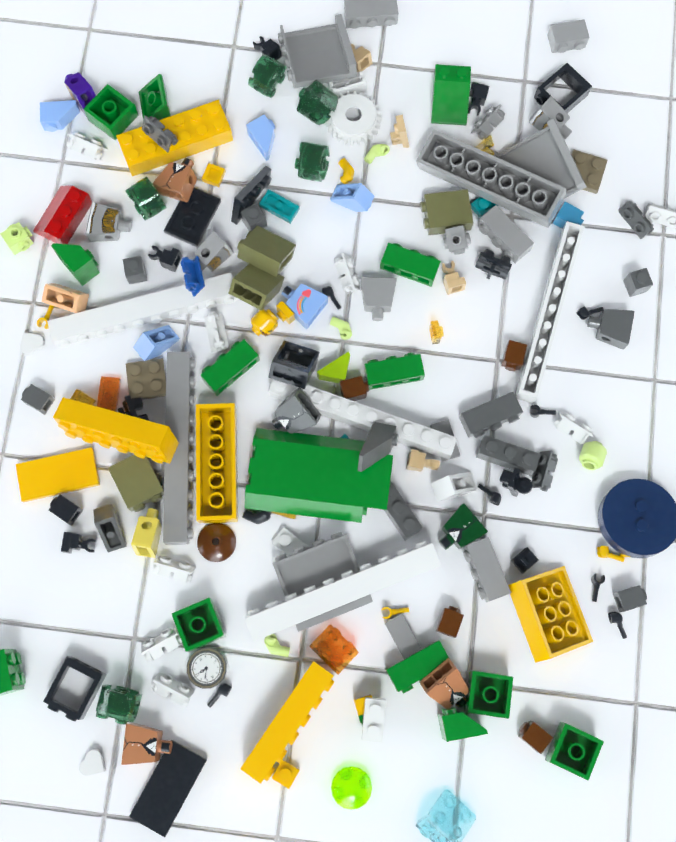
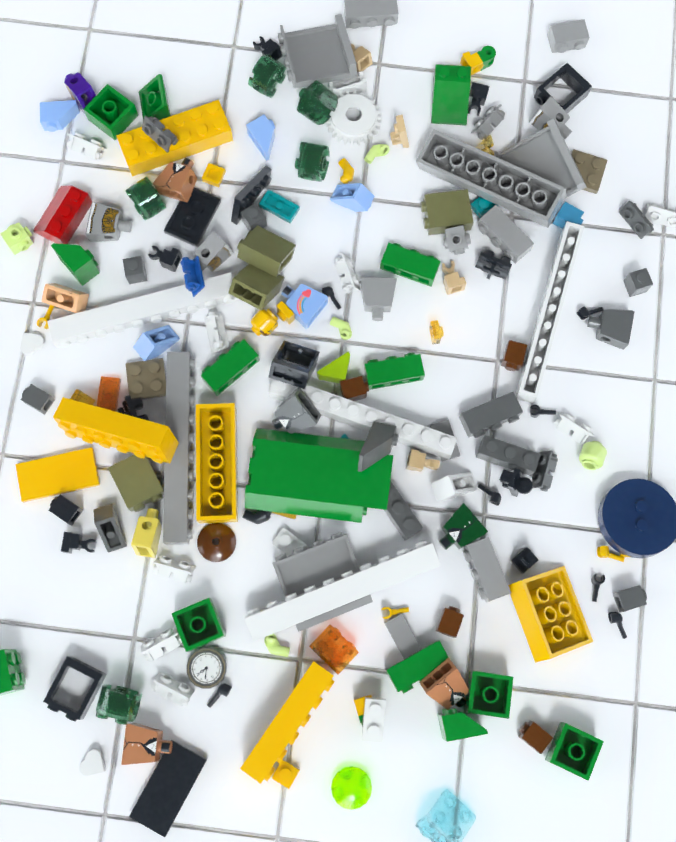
(479, 60): none -> leg

